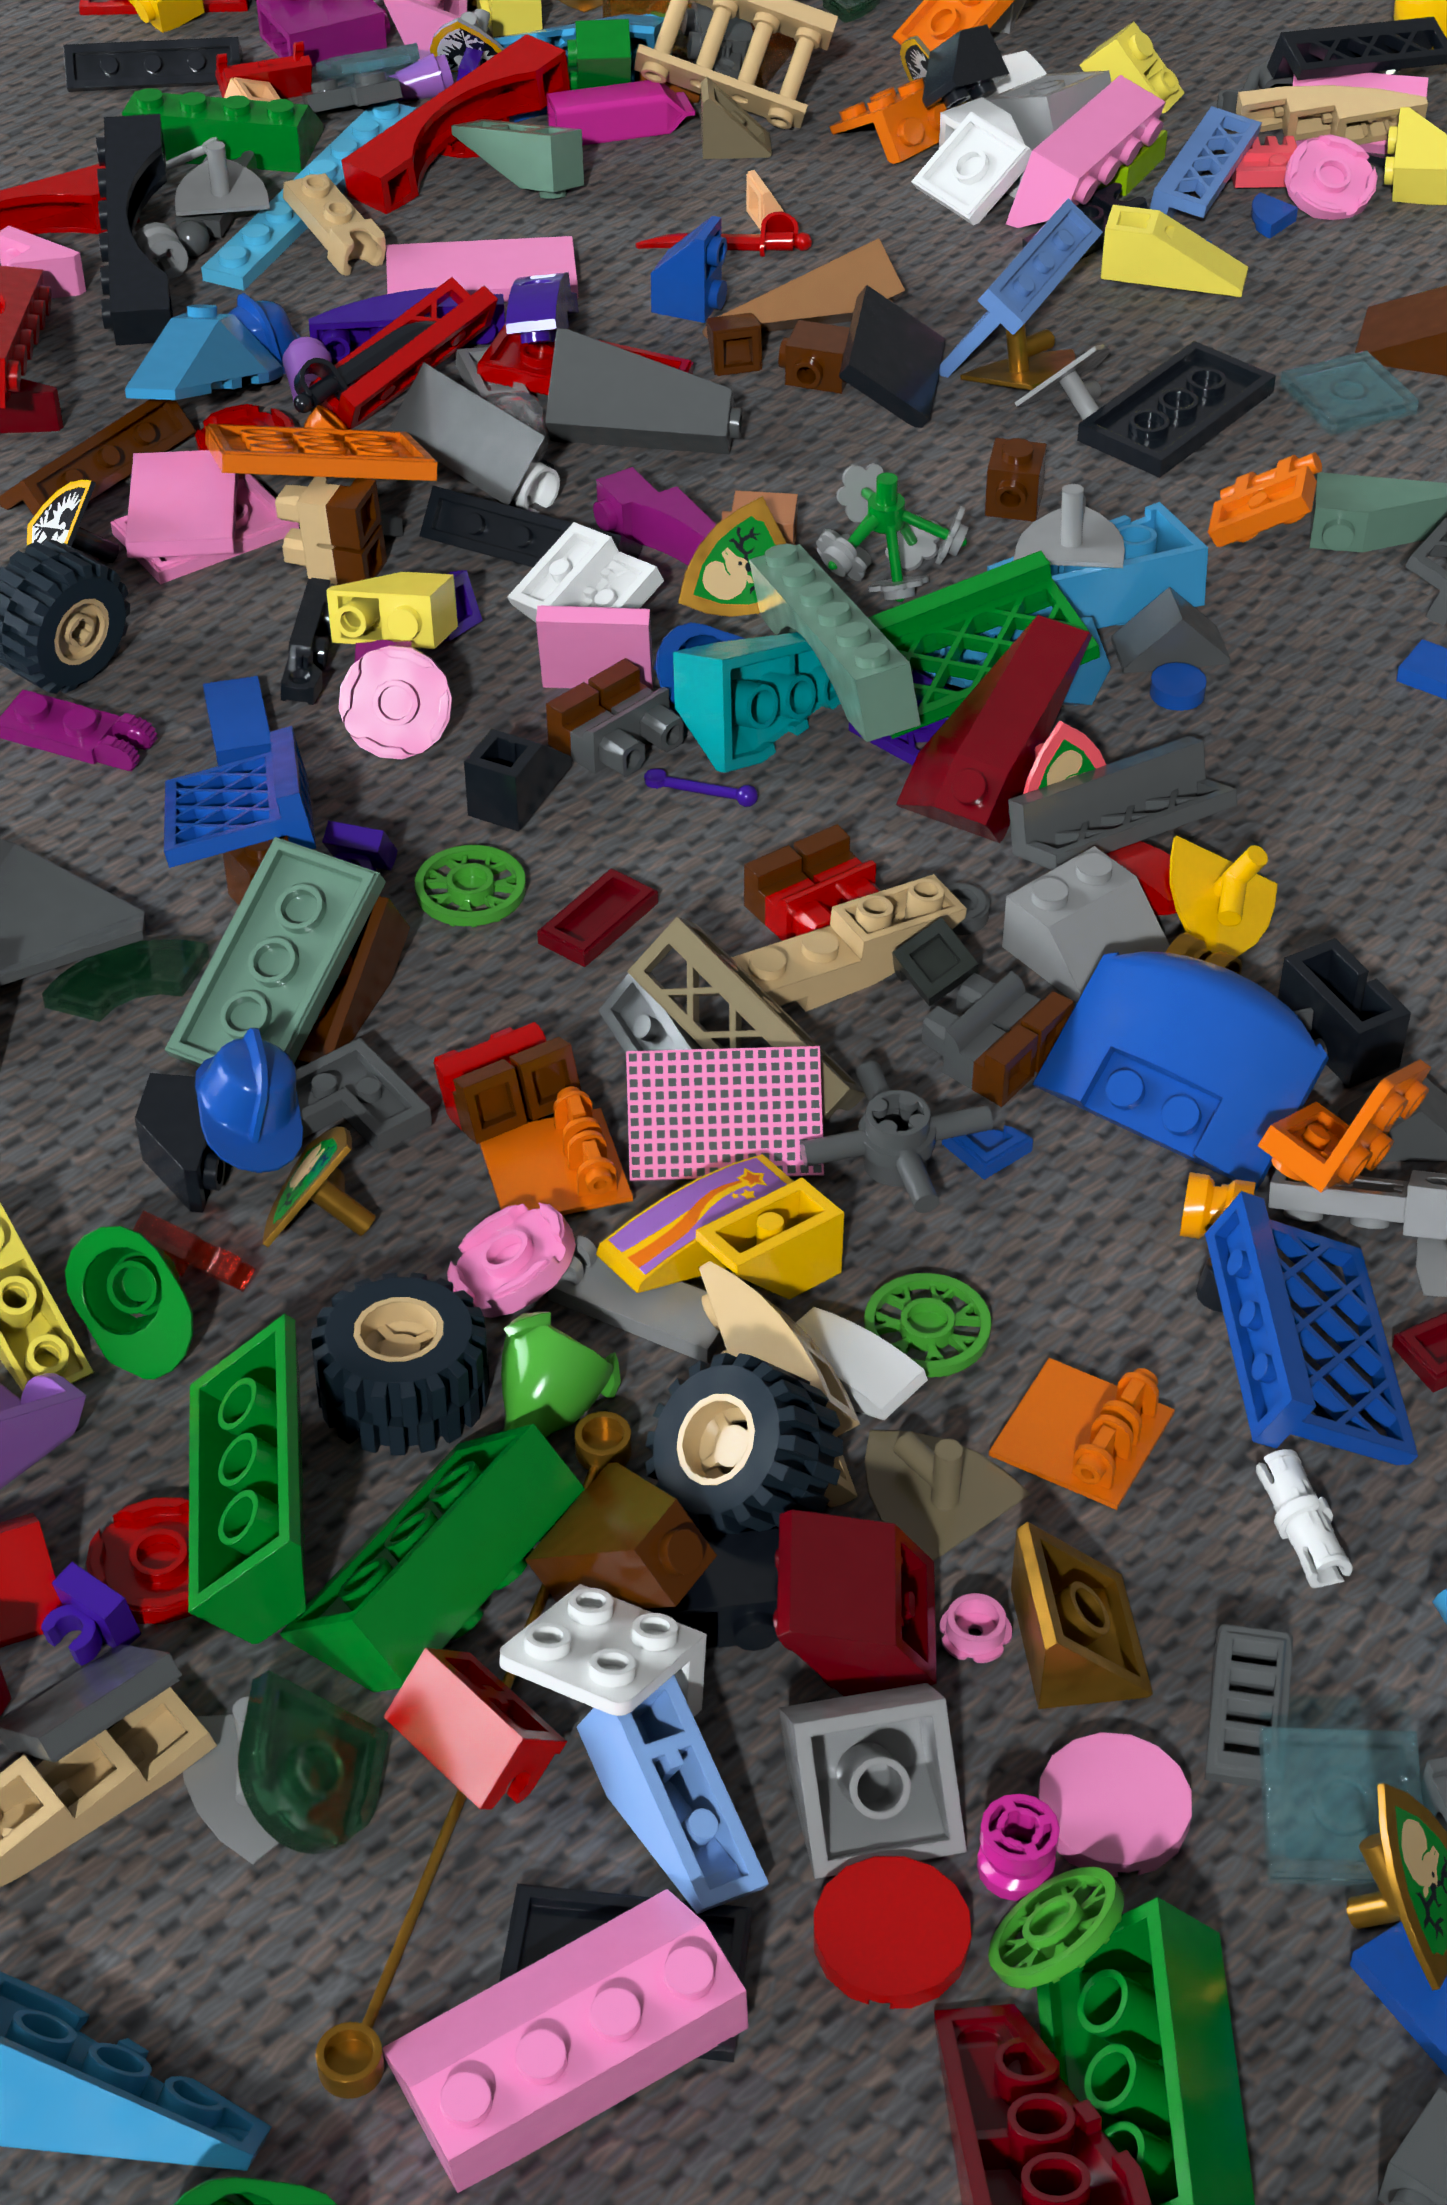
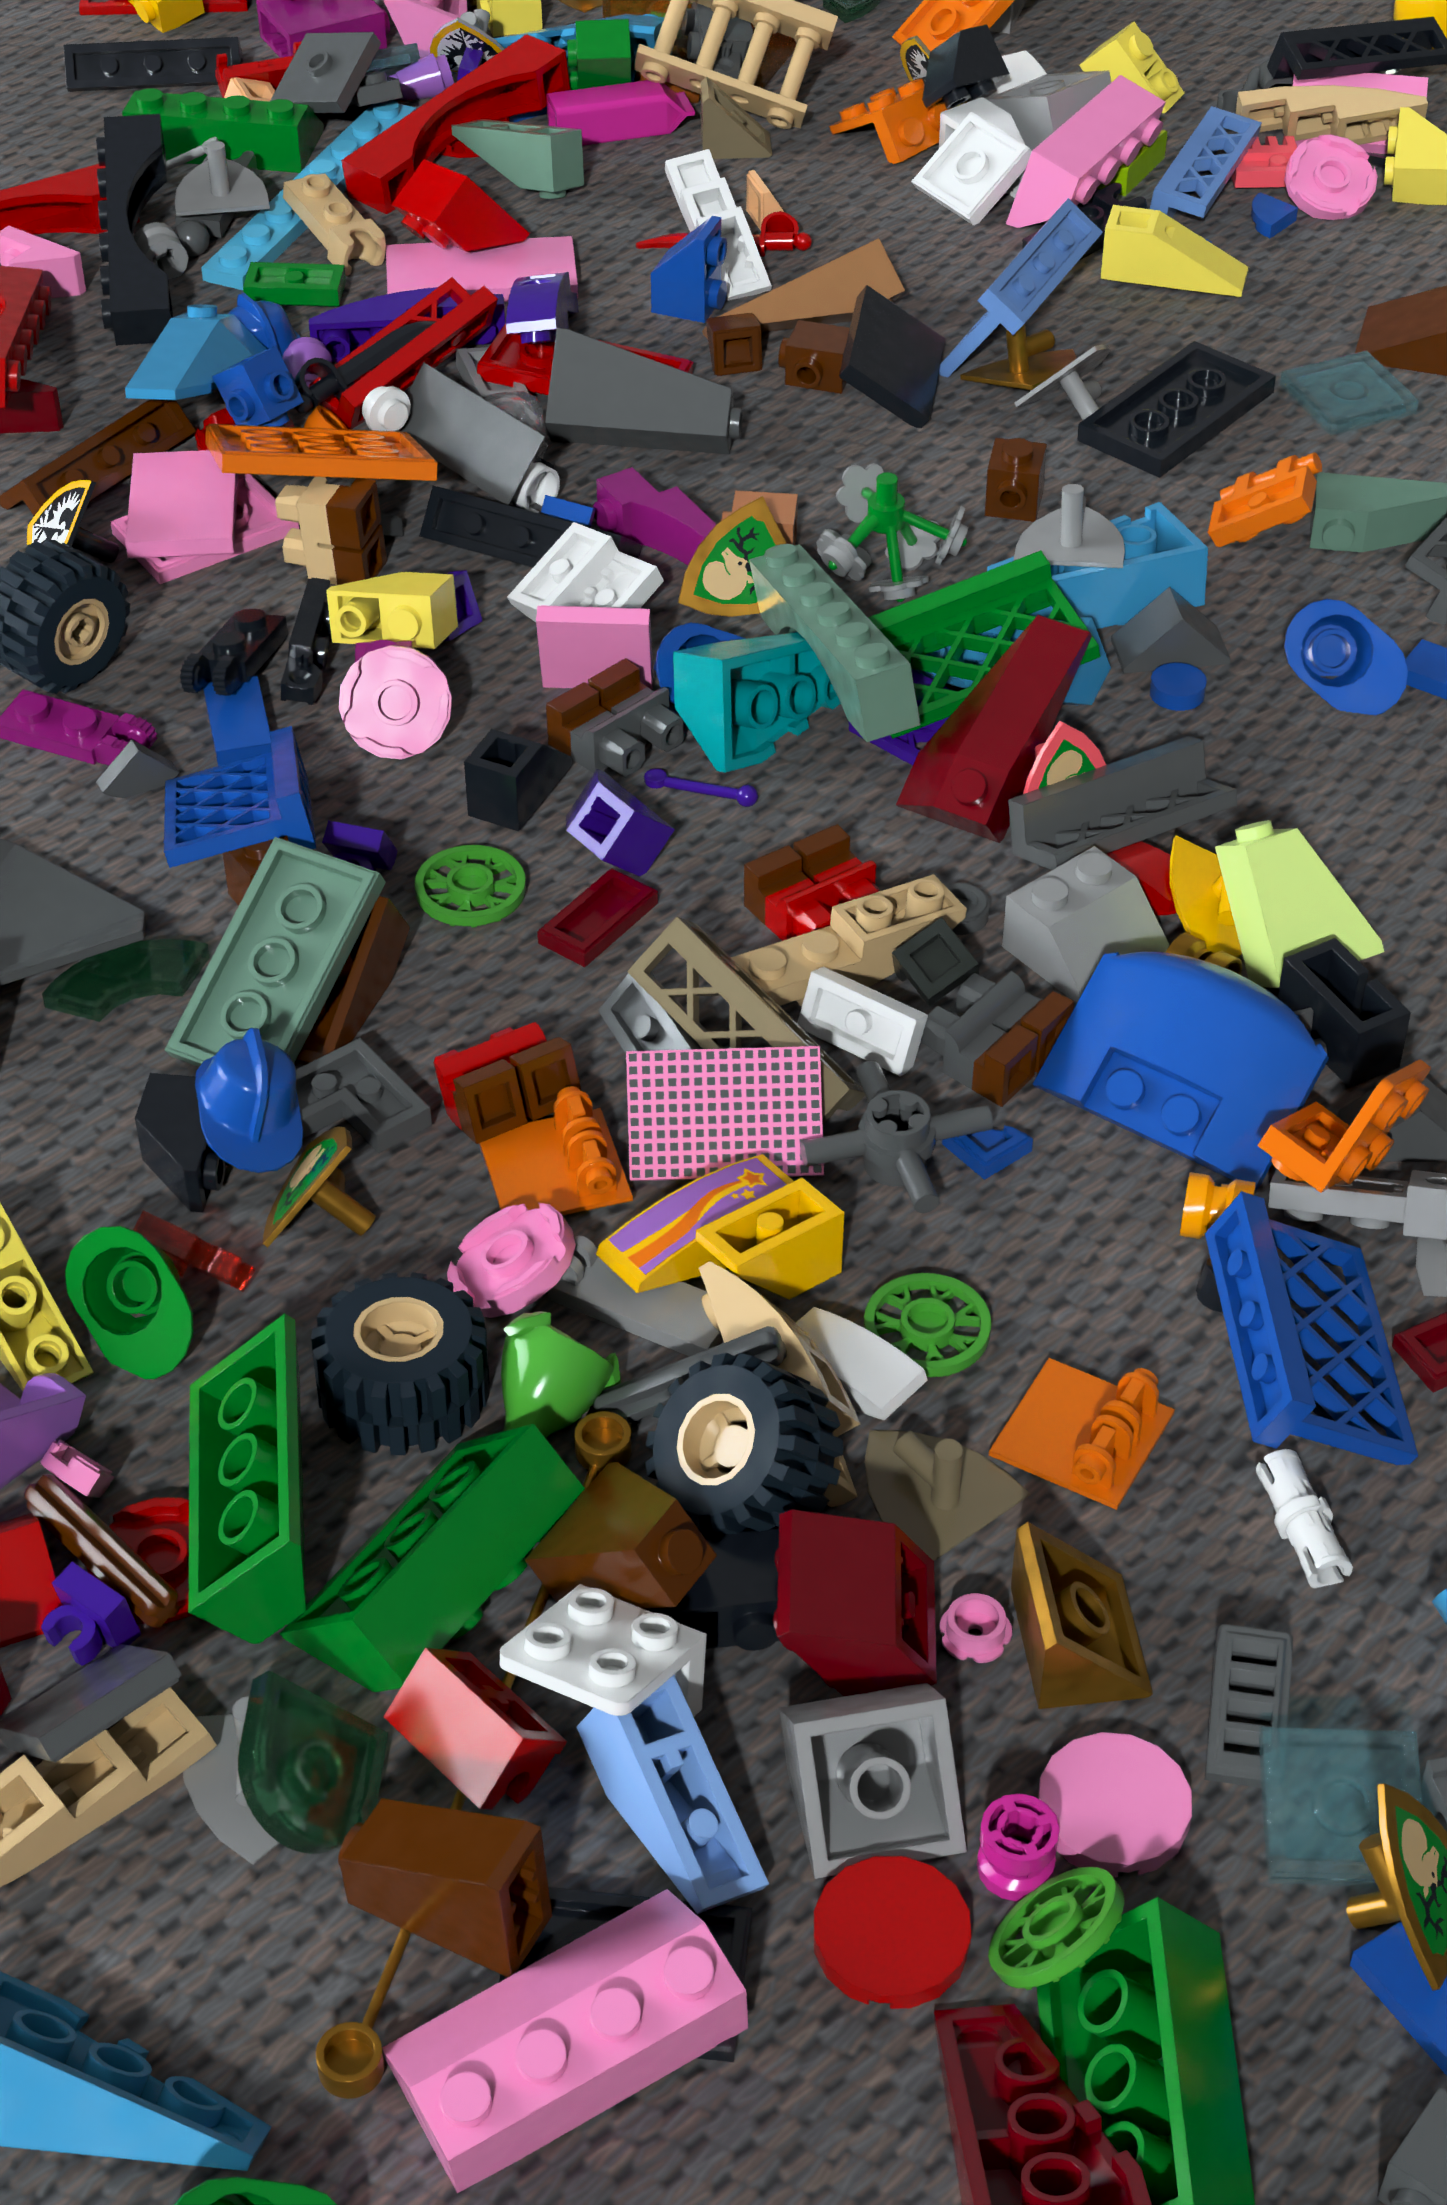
(77, 1469): none -> bright pink tile
(102, 1550): none -> reddish brown axle
(136, 772): none -> dark grey tile
(234, 652): none -> black hinge
(259, 389): none -> blue brick
(295, 283): none -> green plate
(328, 70): none -> dark grey plate
(386, 409): none -> white plate
(451, 1879): none -> reddish brown slope
(454, 211): none -> red slope
(568, 511): none -> blue tile
(617, 825): none -> dark purple slope
(641, 1395): none -> dark grey axle
(705, 194): none -> white slope
(862, 1020): none -> white plate
(1286, 901): none -> yellowish green slope
(1342, 642): none -> blue piece

